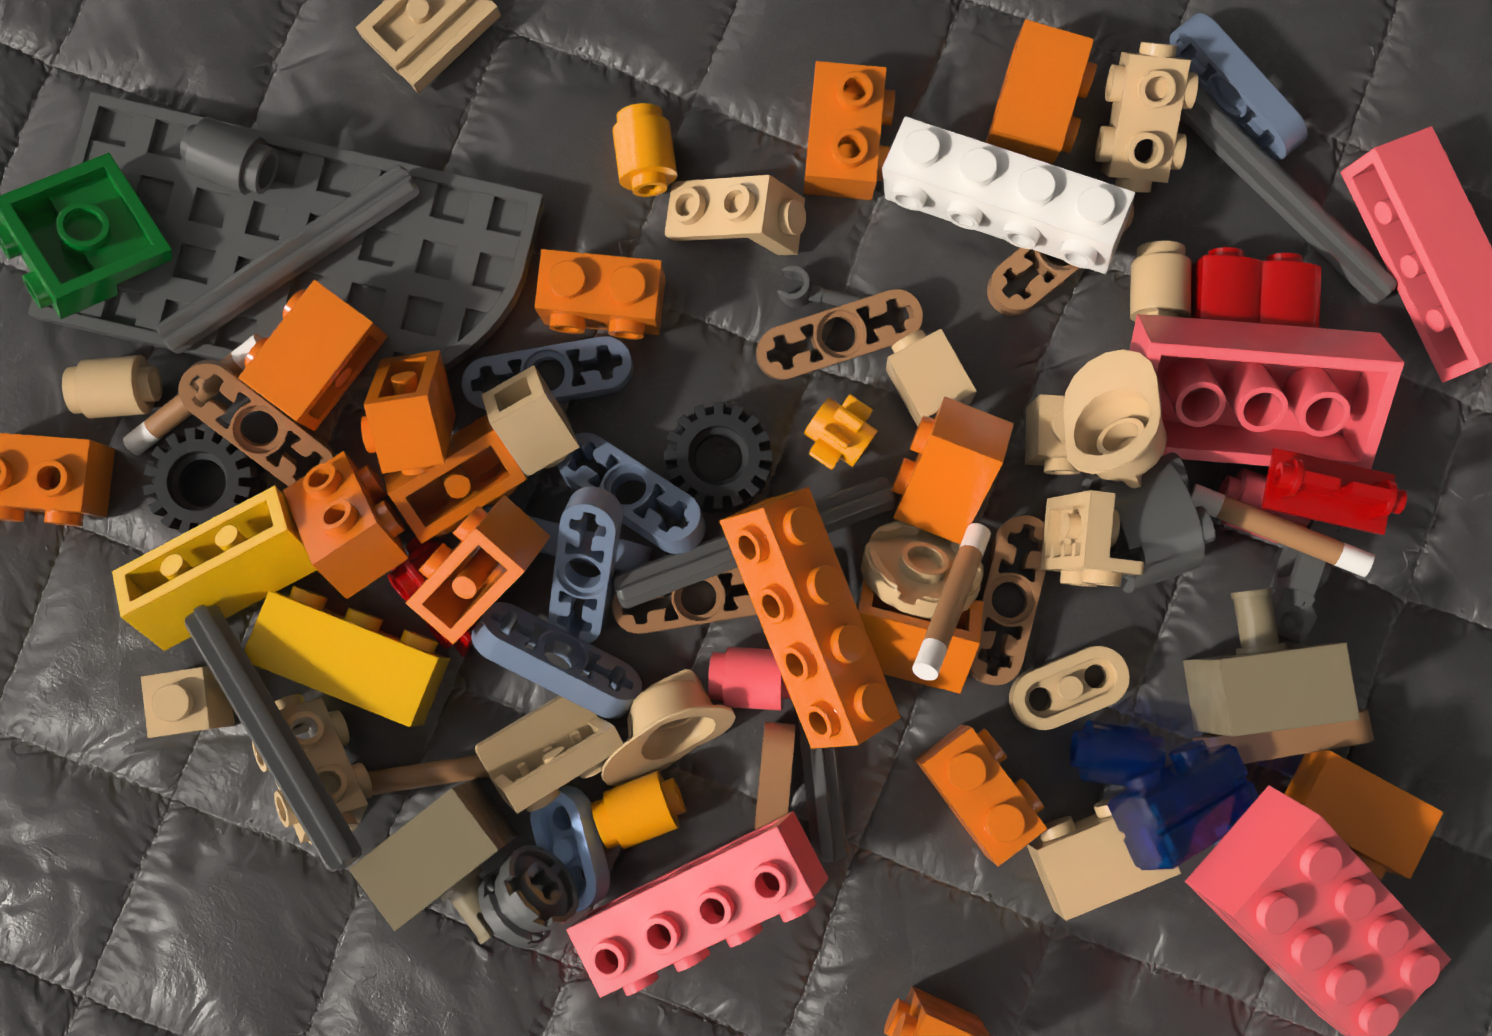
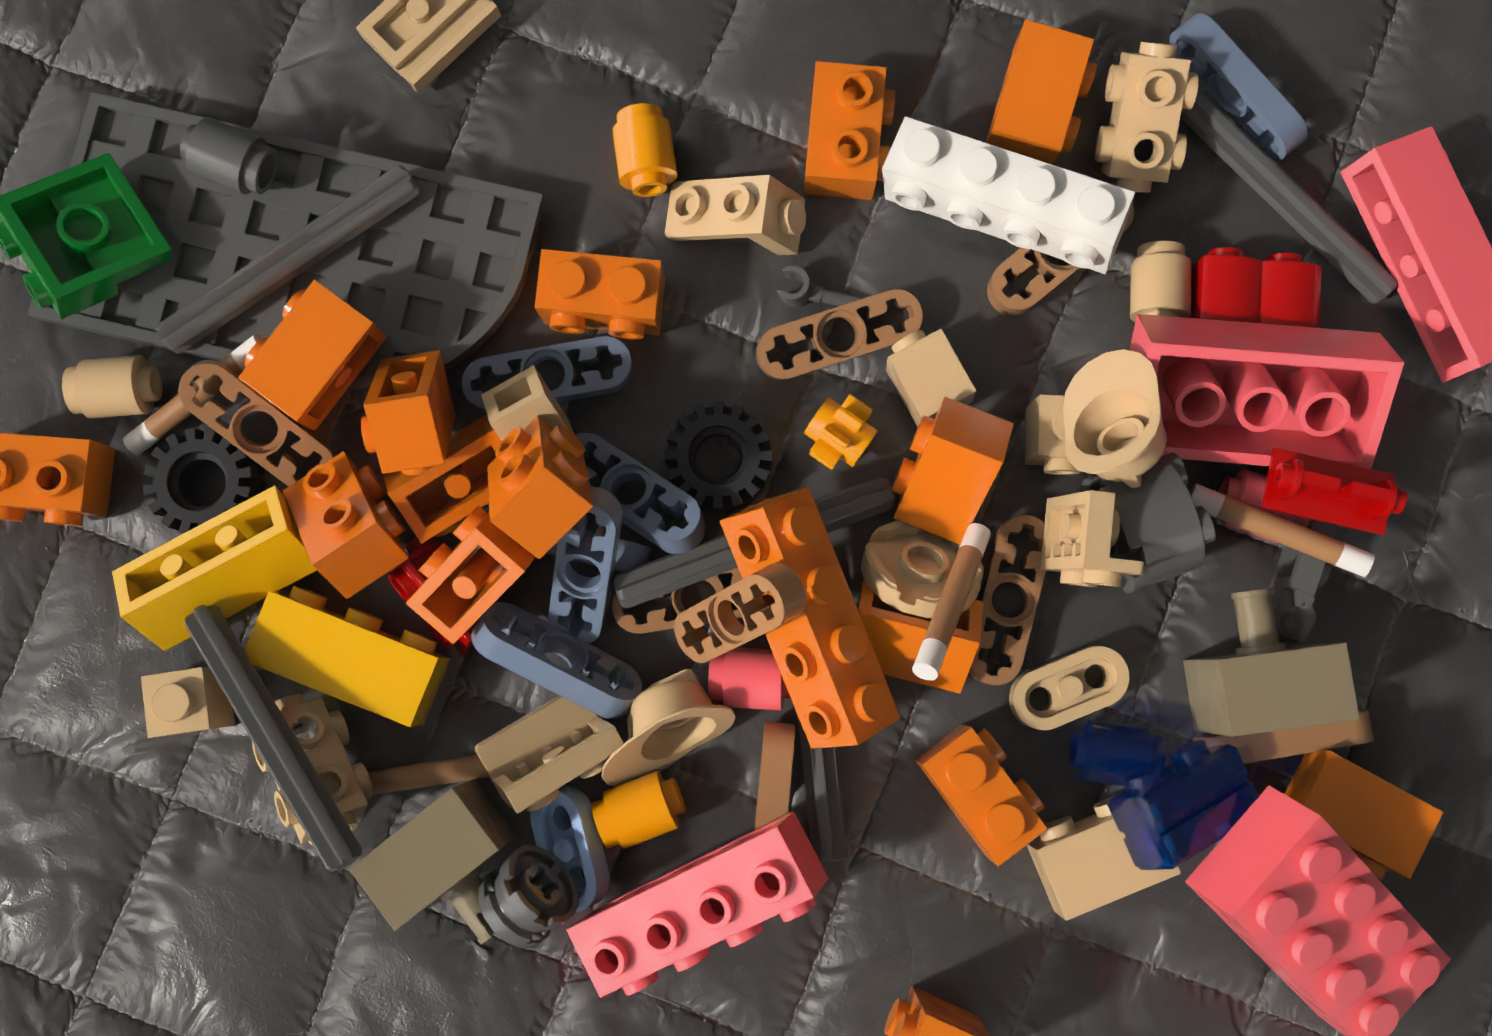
(538, 485): none -> orange brick
(757, 616): none -> medium nougat beam

